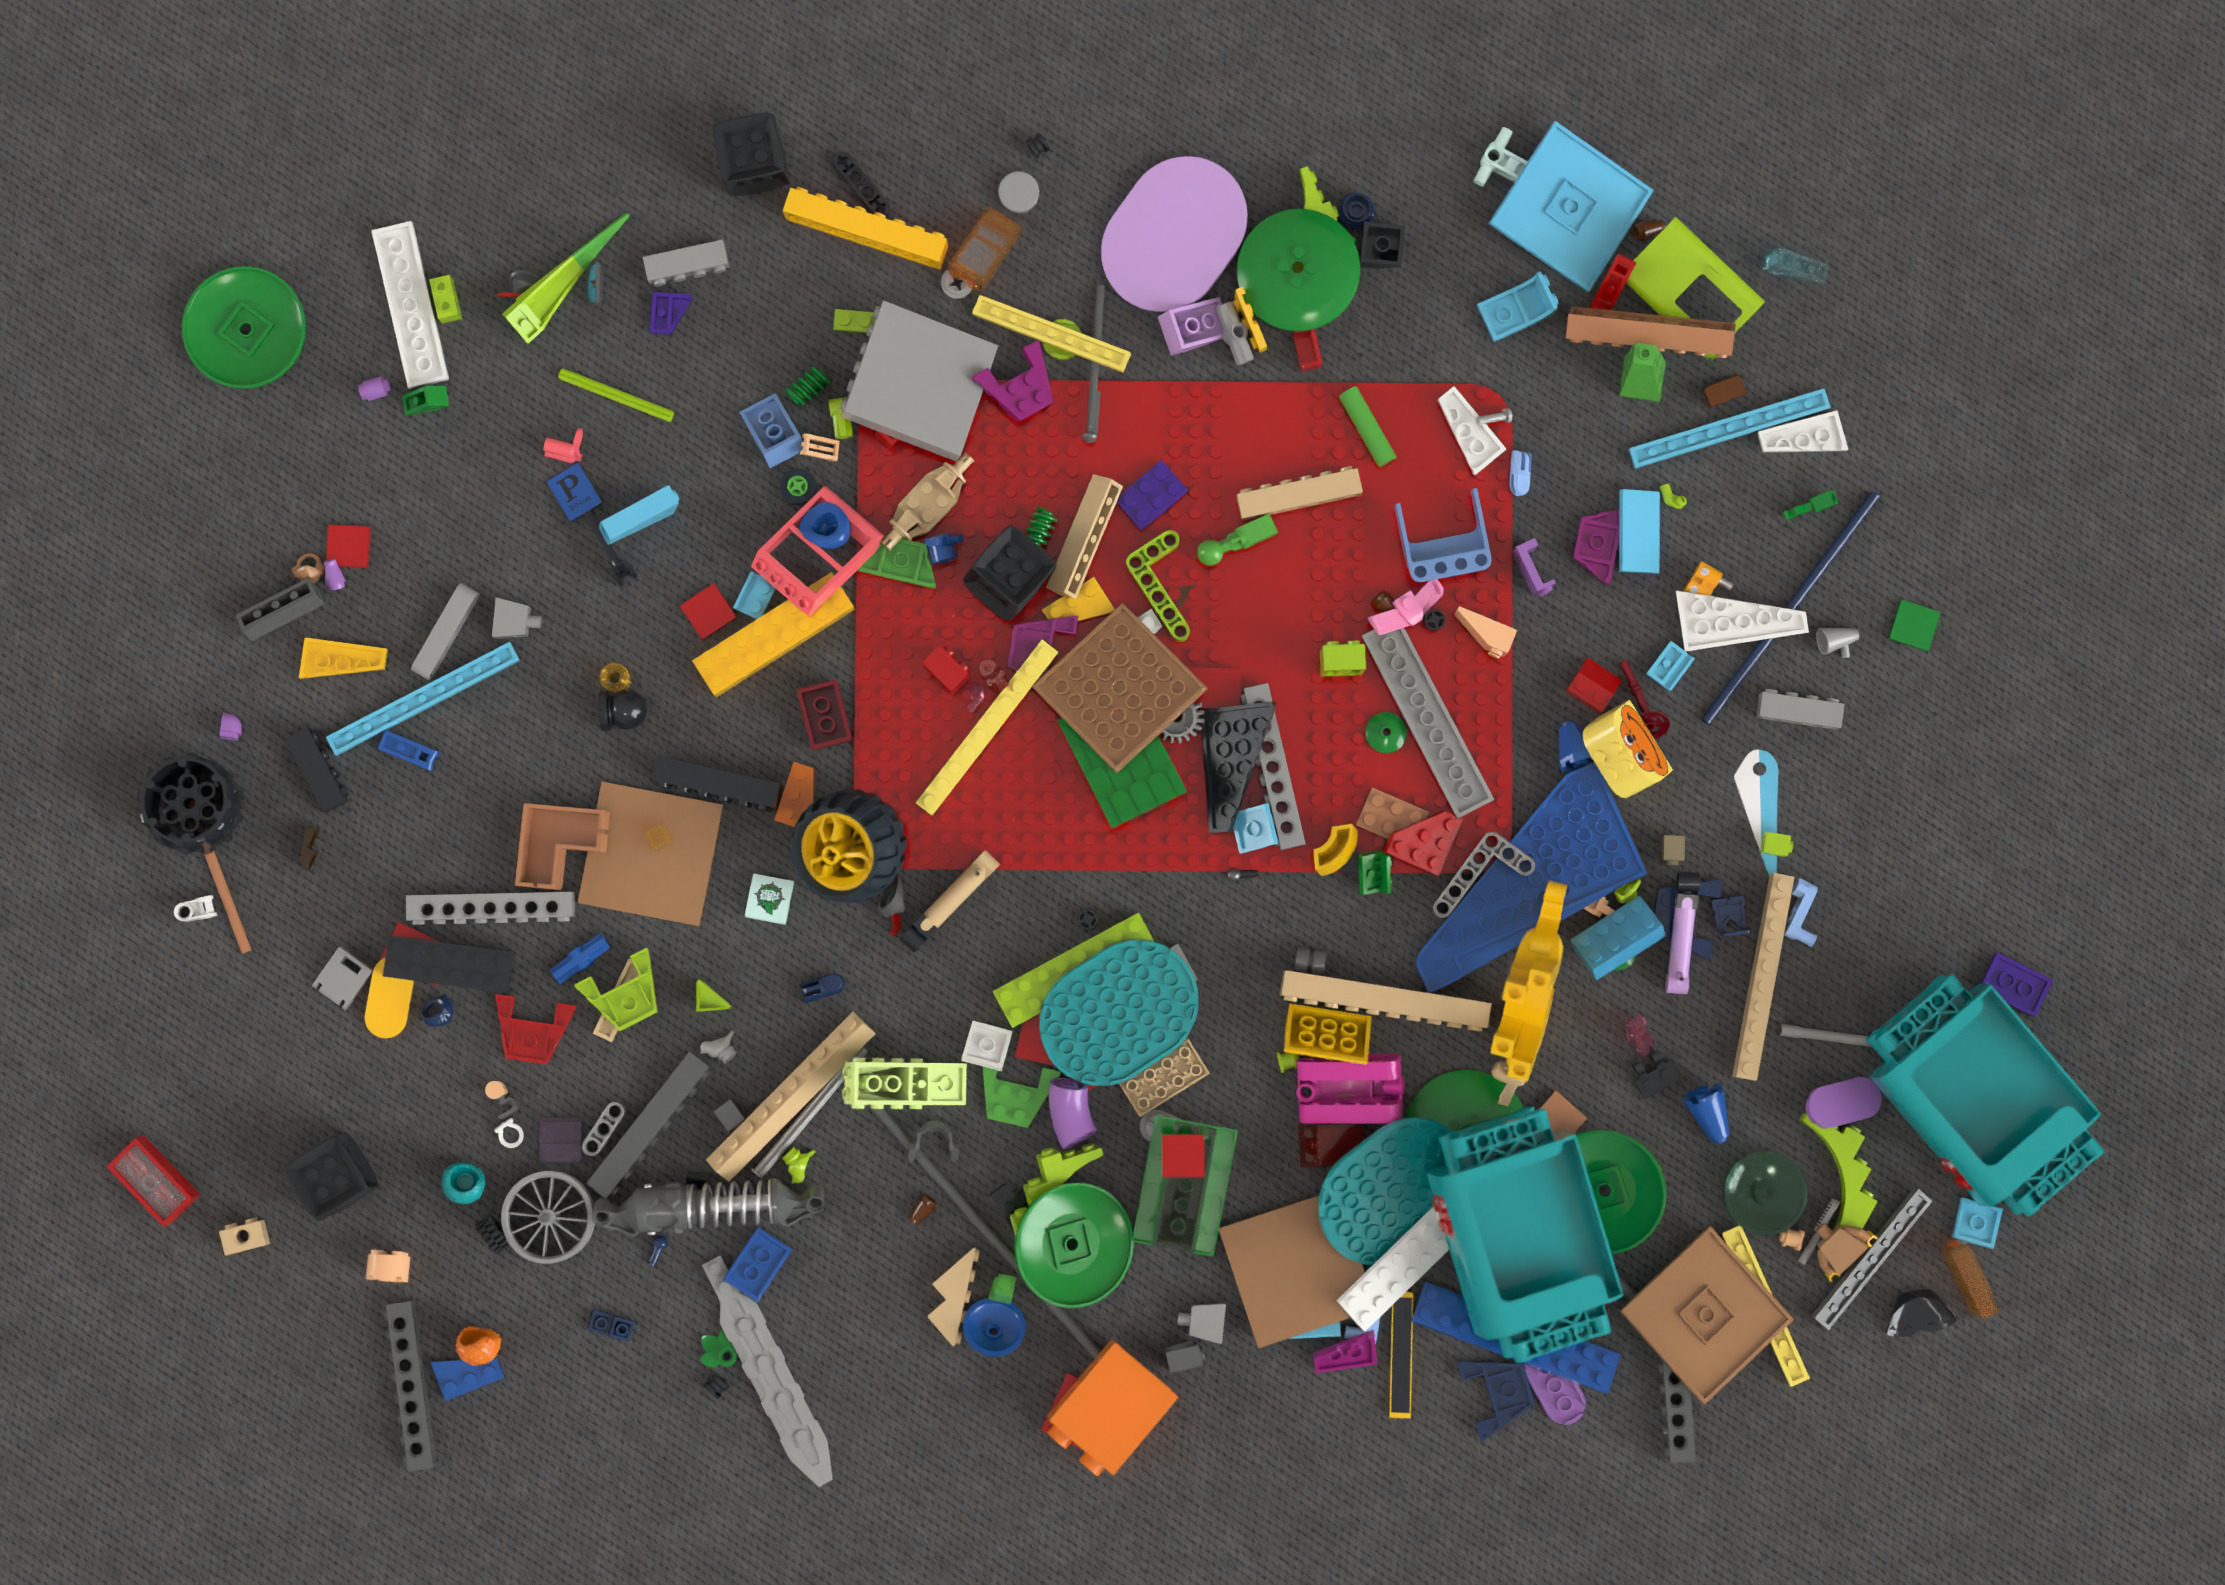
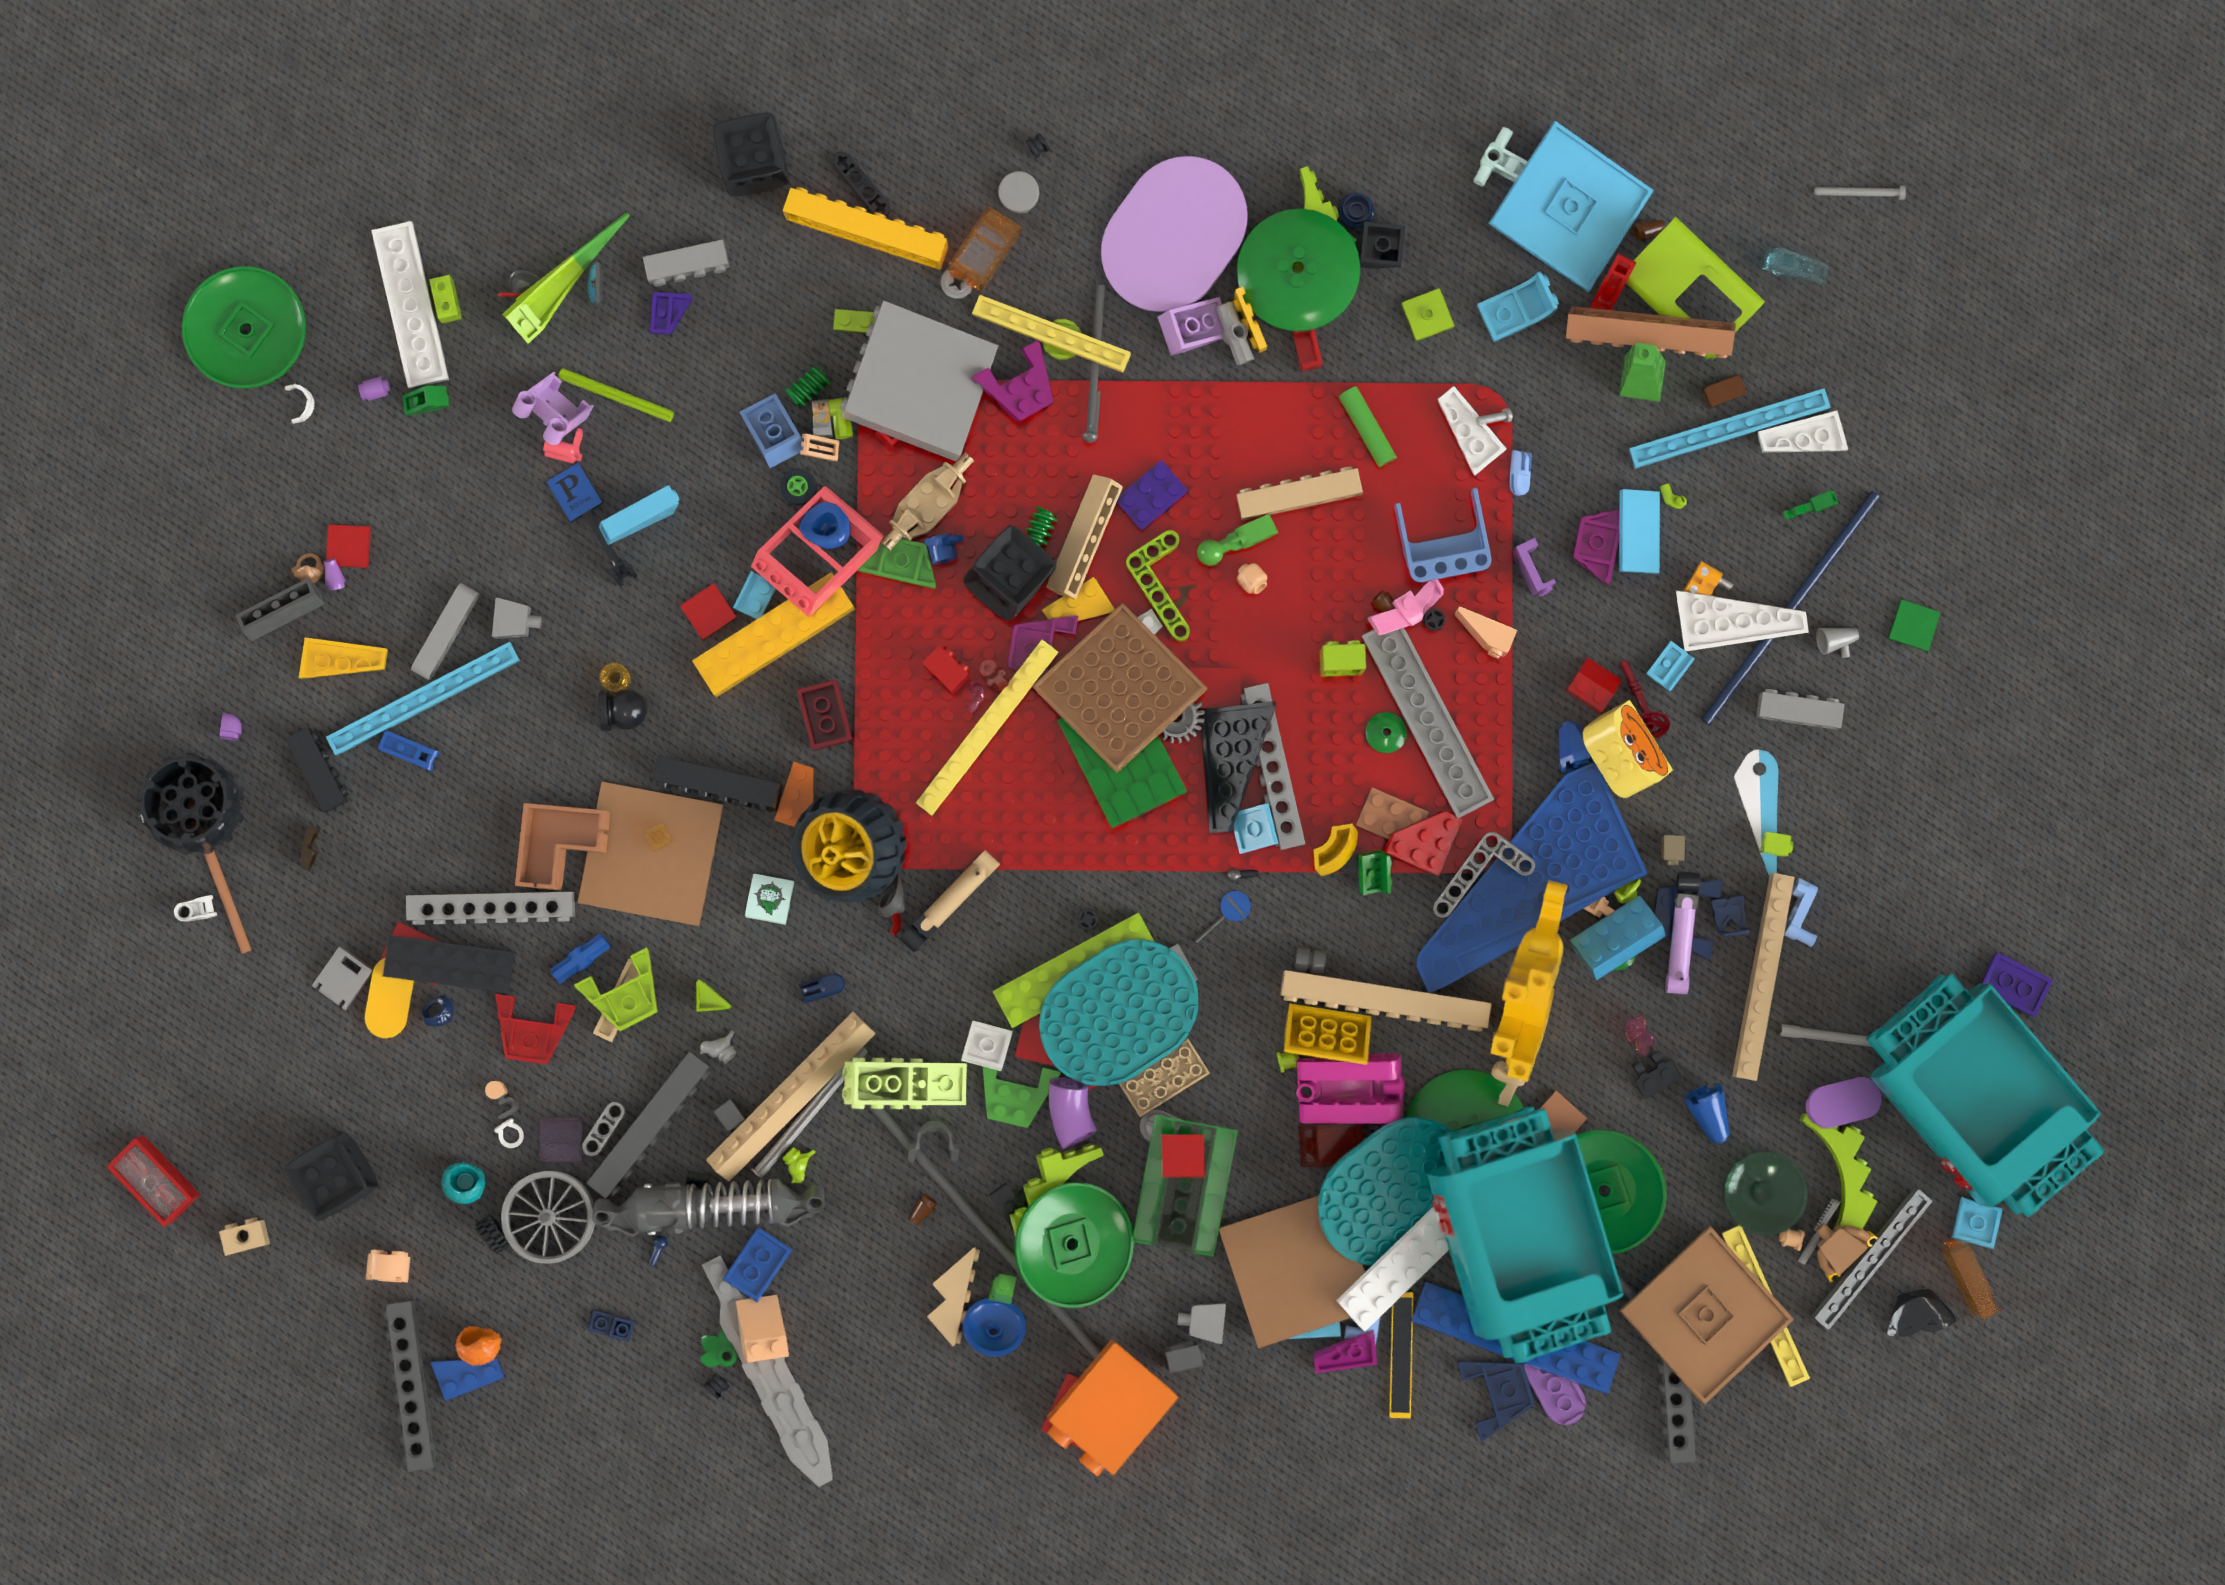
(309, 405): none -> white helmet
(552, 407): none -> lavender piece
(761, 1329): none -> light nougat slope
(822, 419): none -> light grey leg
(1234, 907): none -> blue piece
(1252, 578): none -> light nougat head
(1427, 314): none -> lime plate
(1841, 191): none -> light grey bar

